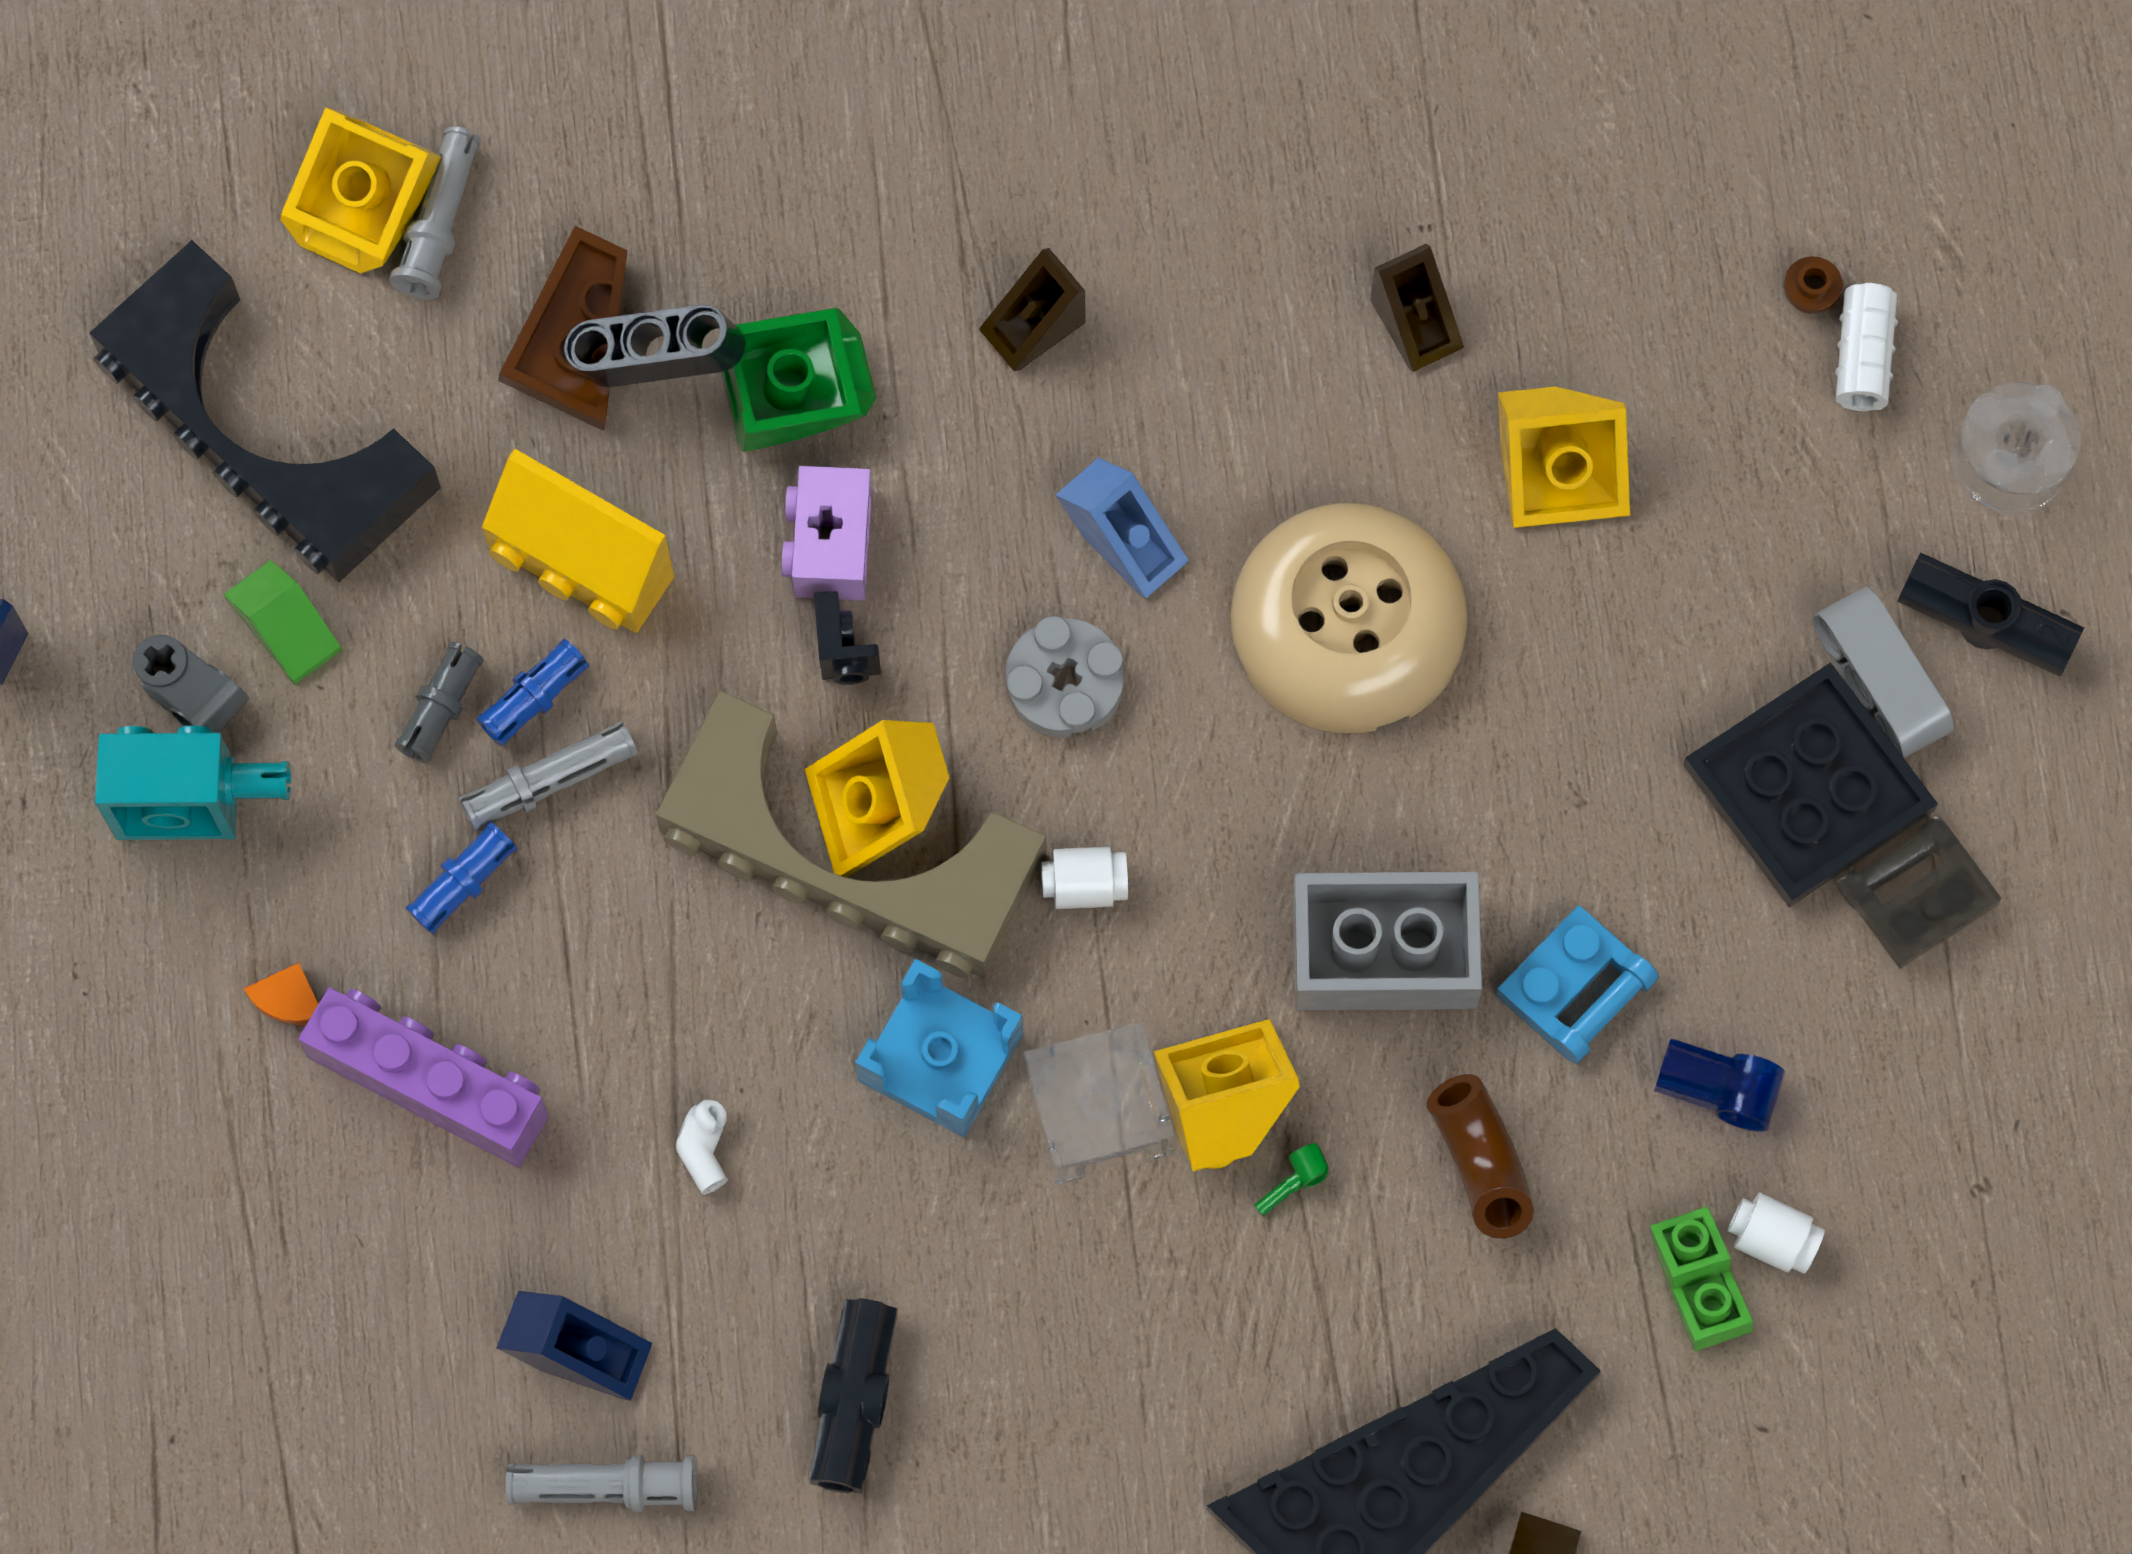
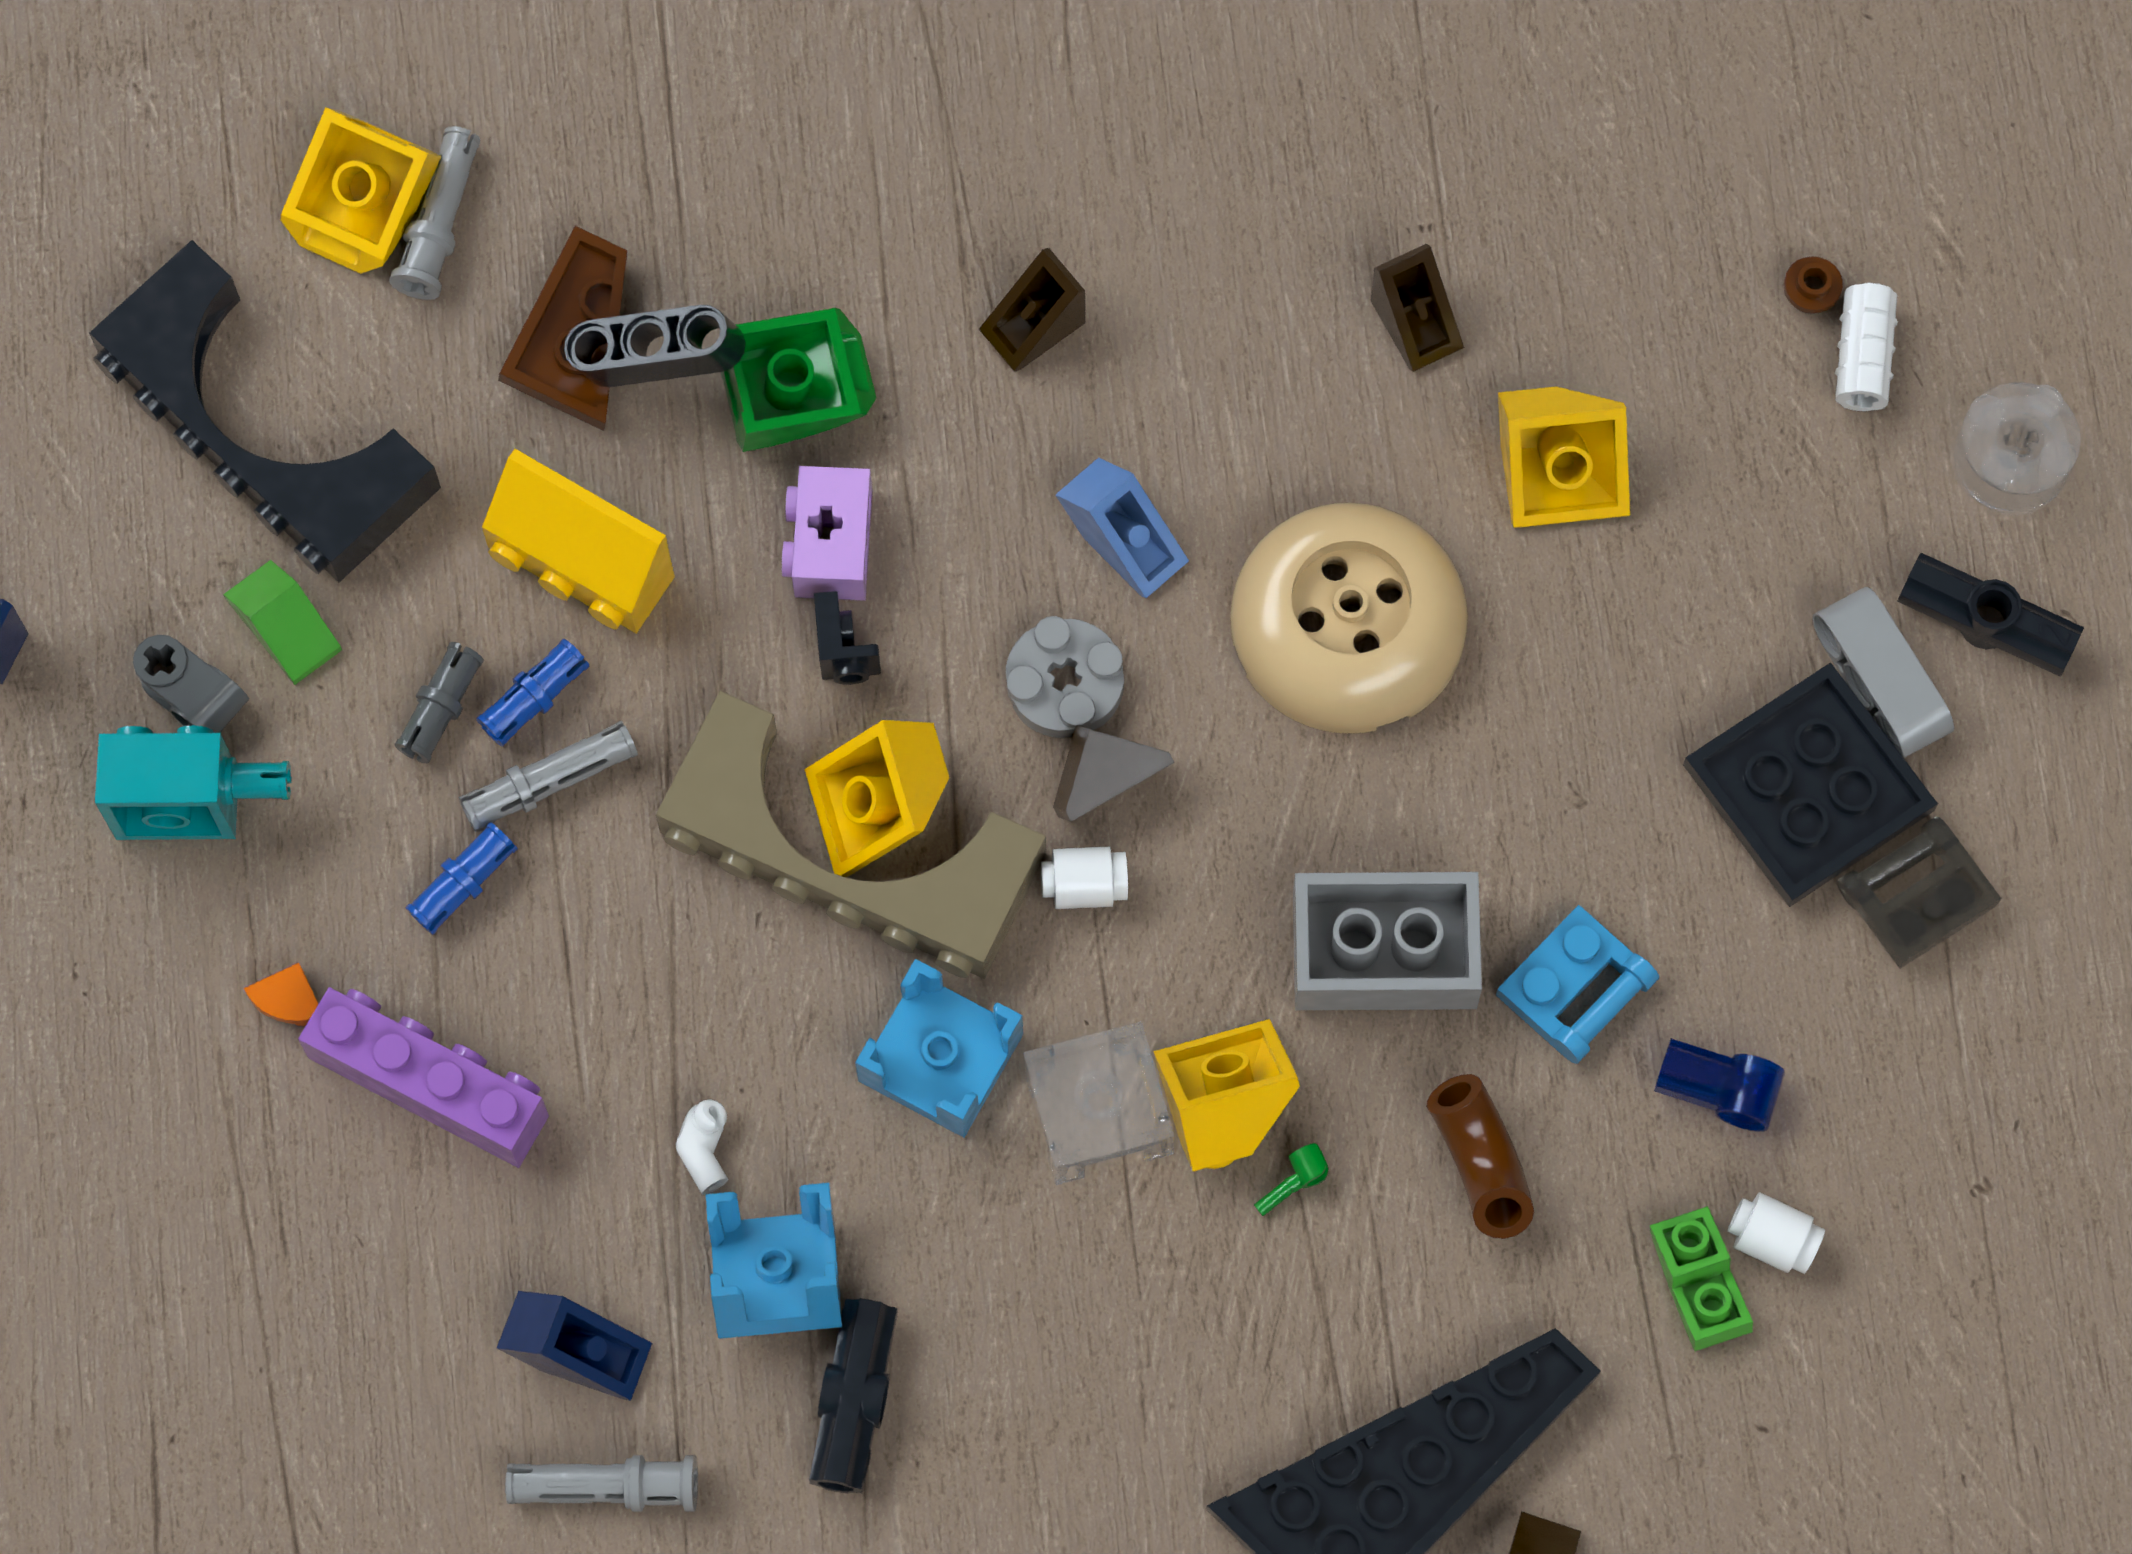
(774, 1269): none -> dark azure panel
(1102, 768): none -> slope

